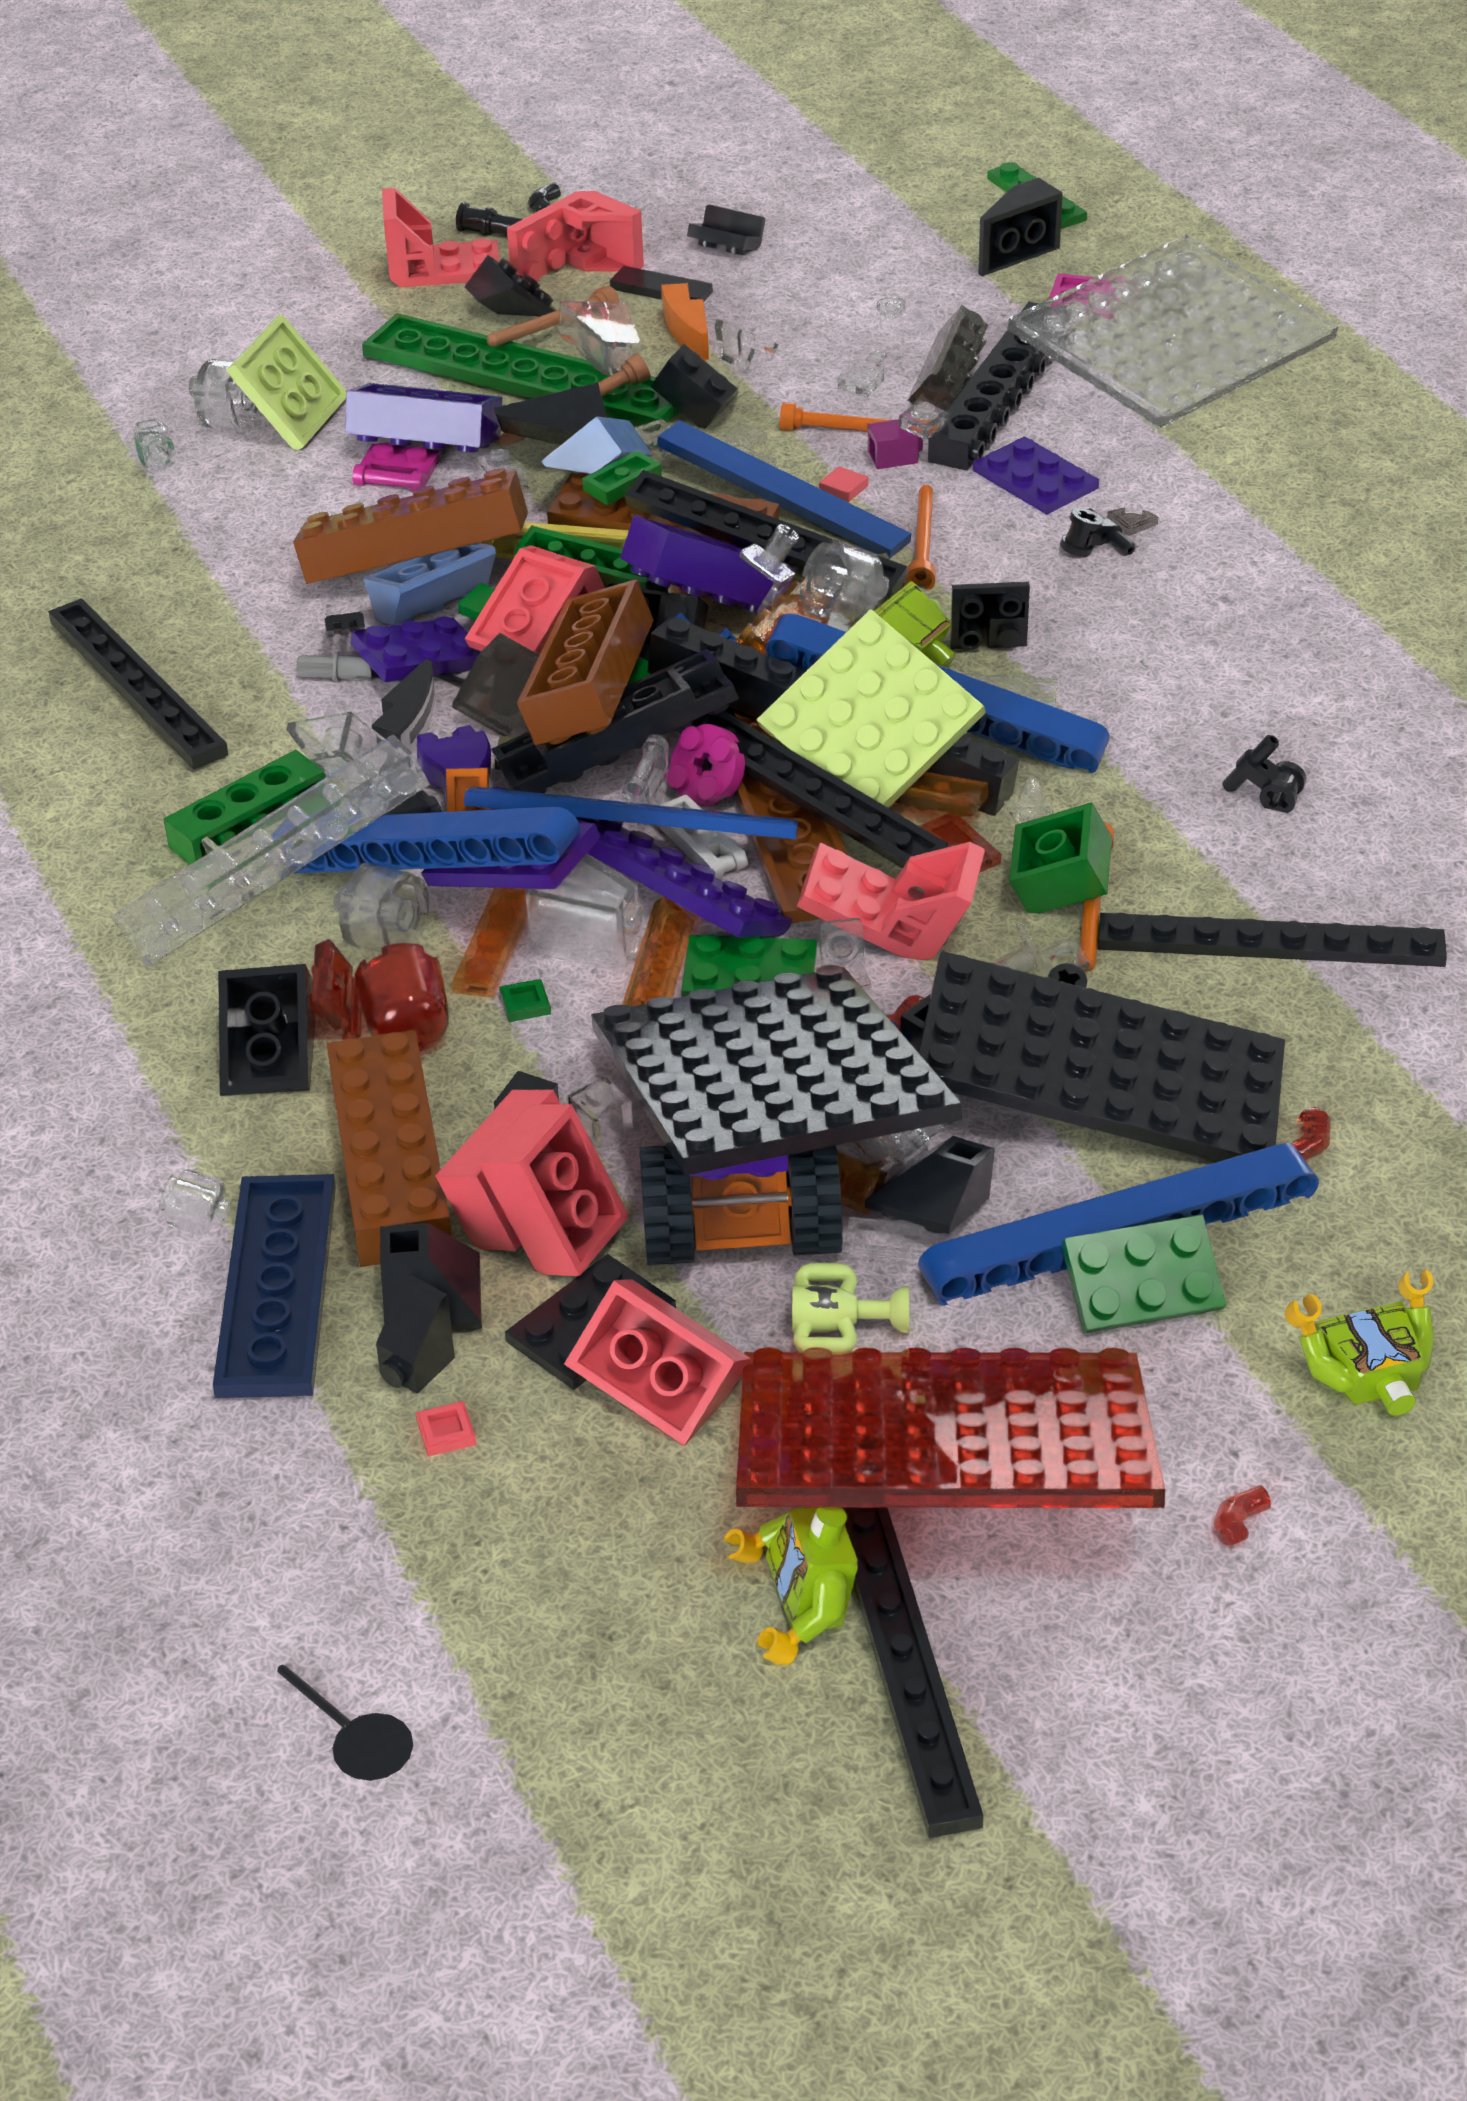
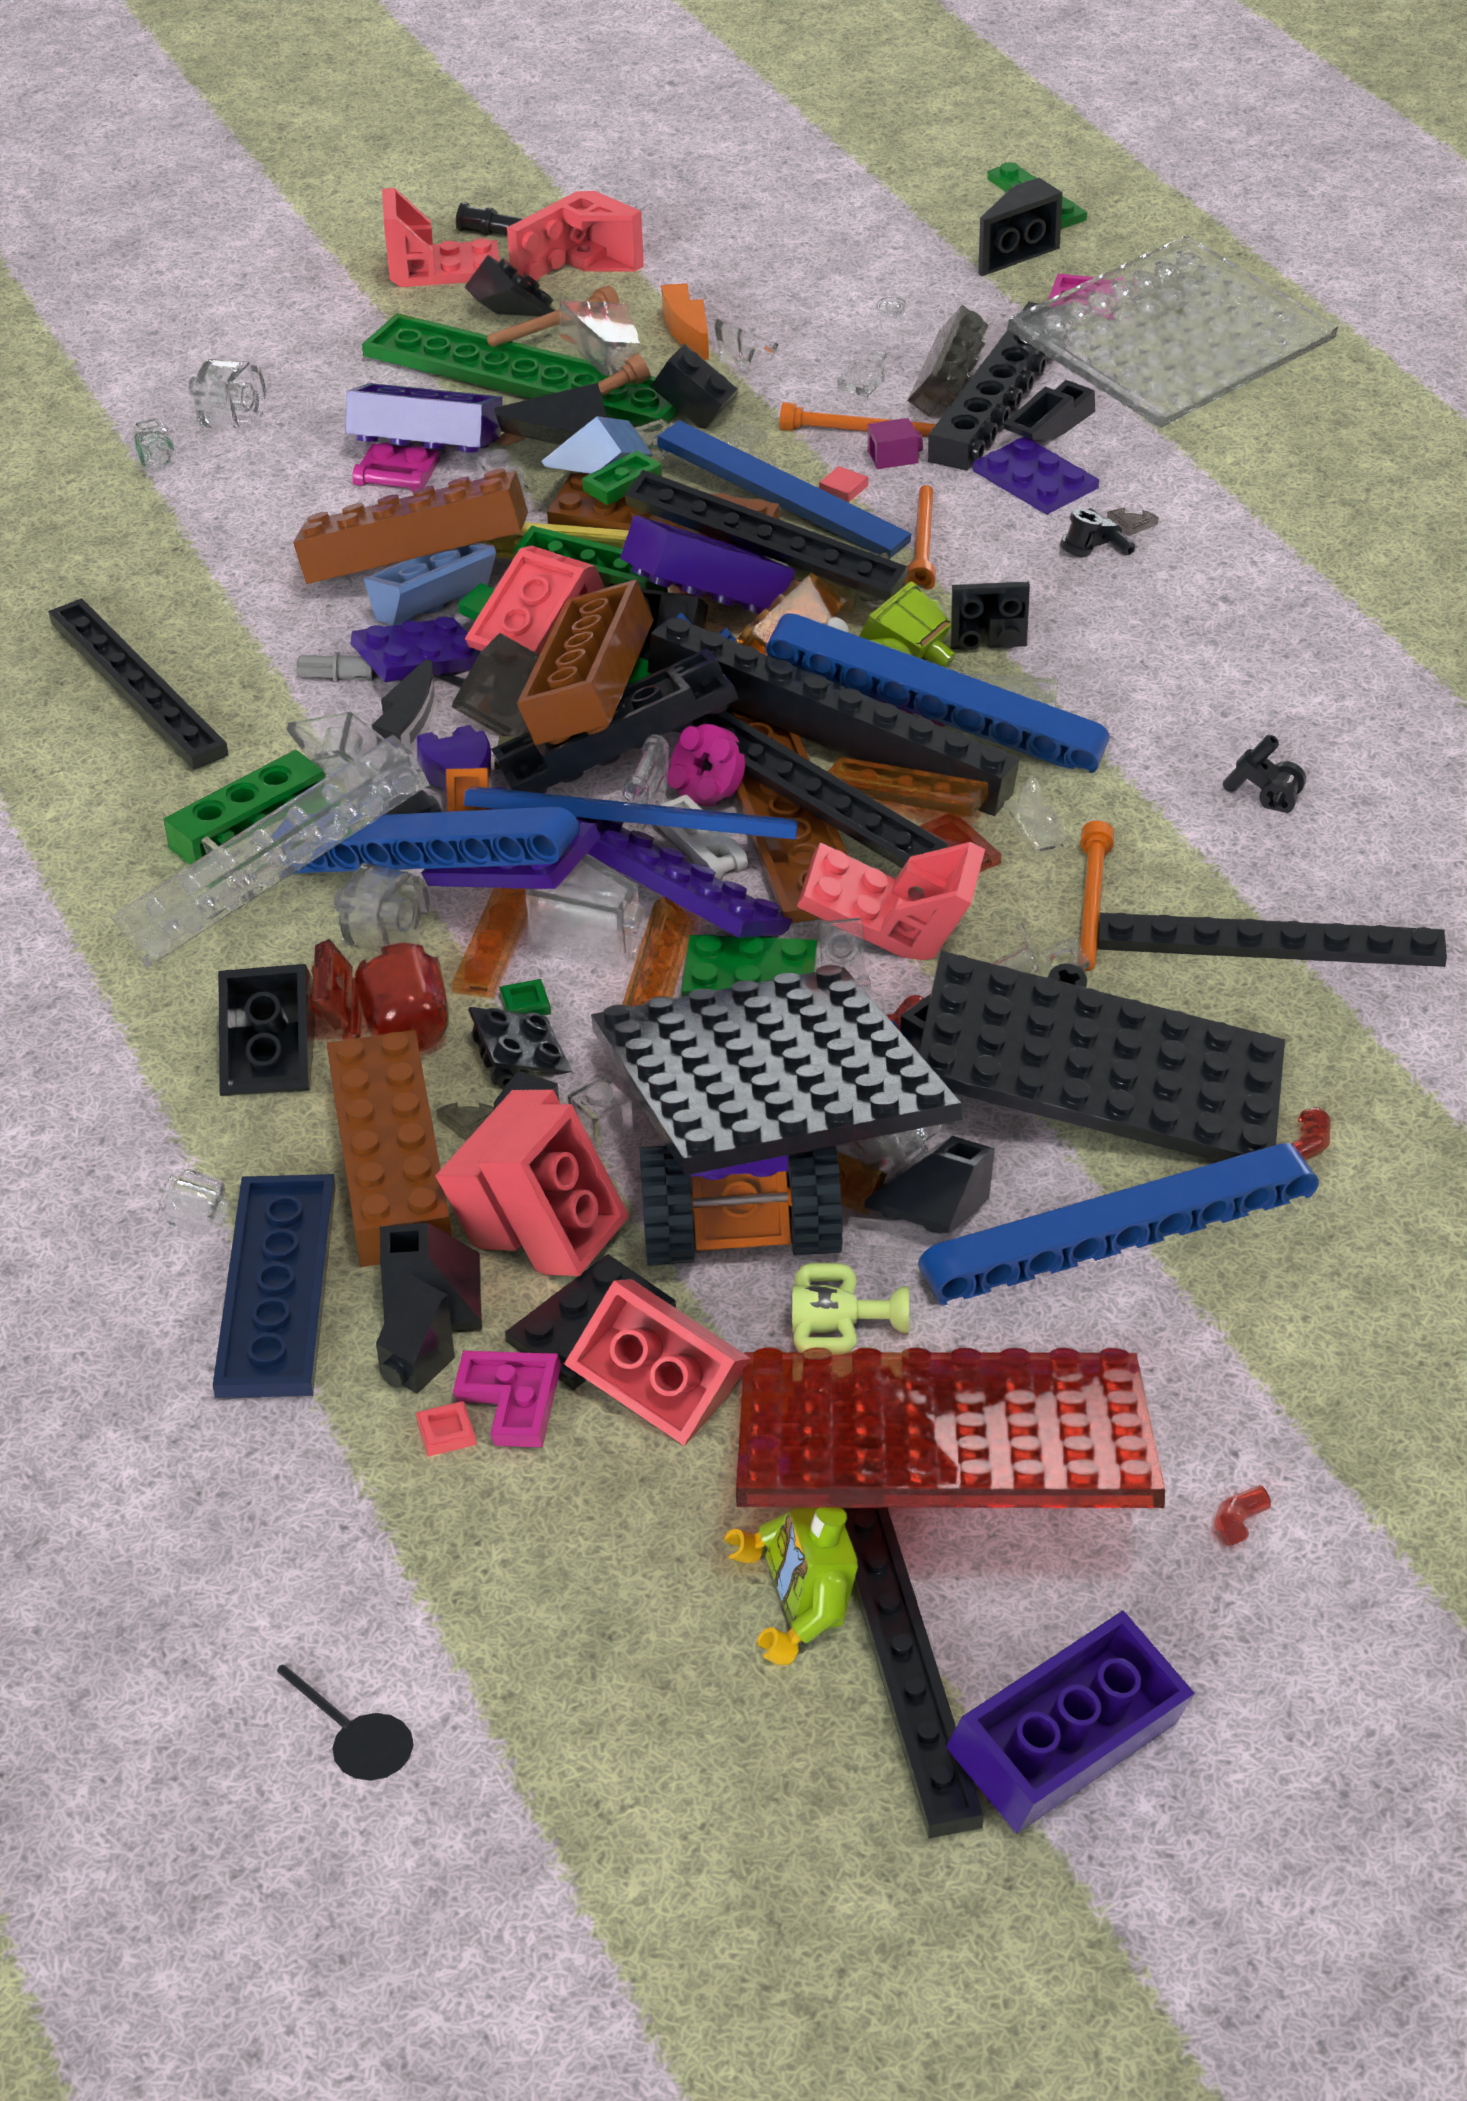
(287, 382): yellowish green plate -> none
(344, 622): black tile -> none
(464, 1119): none -> clear smoke tile
(516, 1042): none -> black hinge
(519, 1385): none -> dark pink plate
(540, 197): black arm -> none
(649, 283): black tile -> none
(730, 228): black bracket -> none
(770, 562): clear bracket -> none
(842, 583): clear brick -> none
(872, 711): yellowish green plate -> none
(923, 419): clear plate -> none
(1052, 411): none -> black slope
(1061, 859): green brick -> none
(1069, 1721): none -> dark purple brick
(1143, 1274): plate -> none
(1370, 1350): torso -> none

